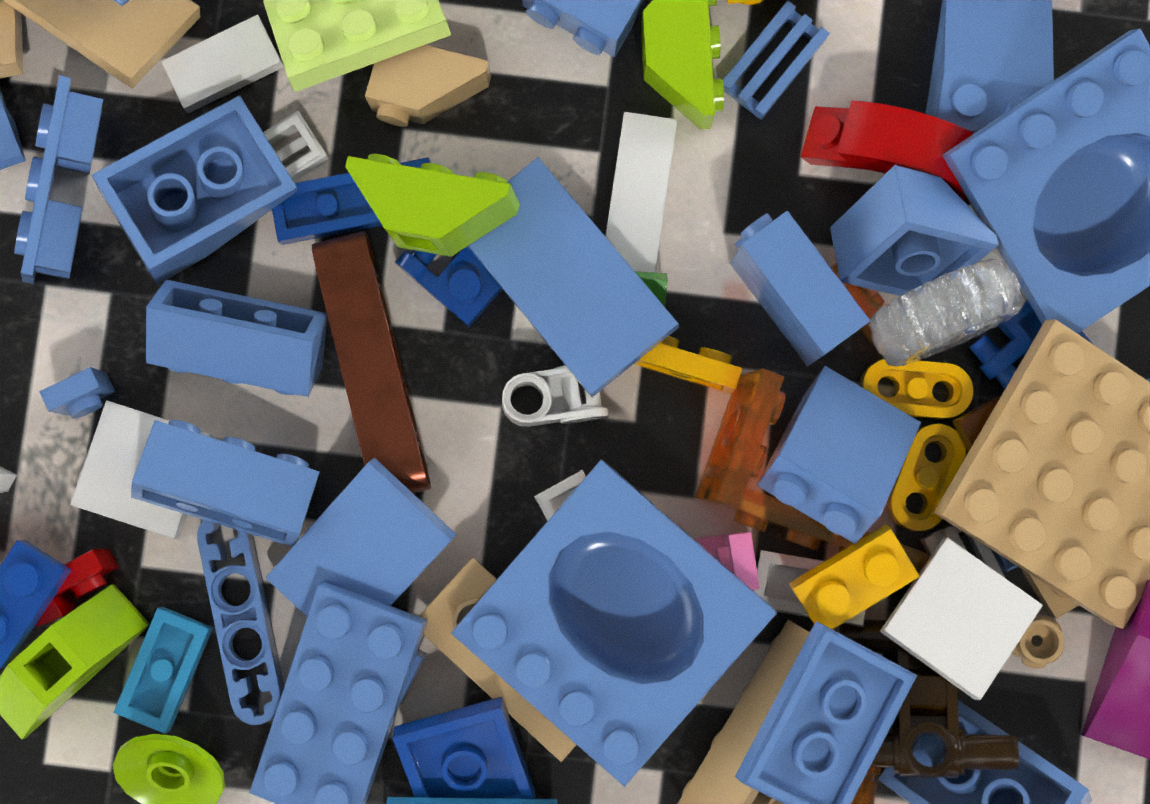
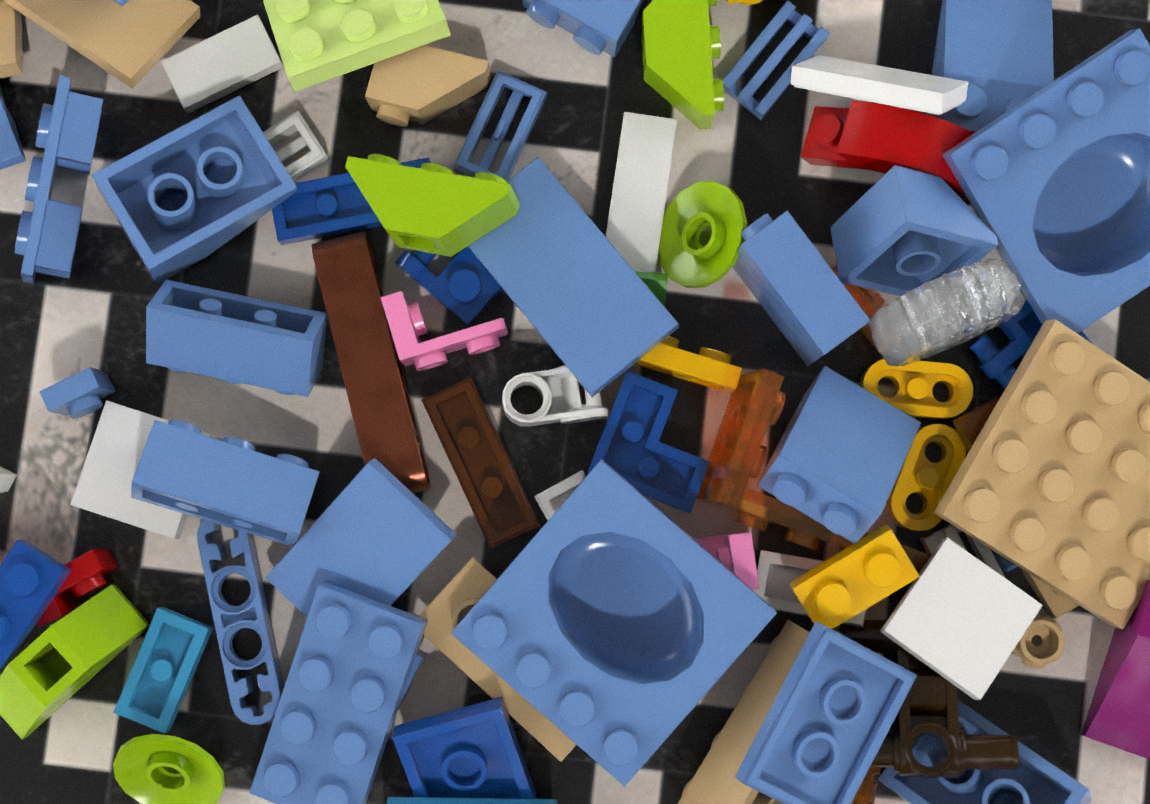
(408, 323): none -> bright pink bracket
(480, 462): none -> reddish brown tile
(520, 89): none -> medium blue tile
(634, 449): none -> blue plate
(701, 234): none -> lime dish
(879, 84): none -> white tile

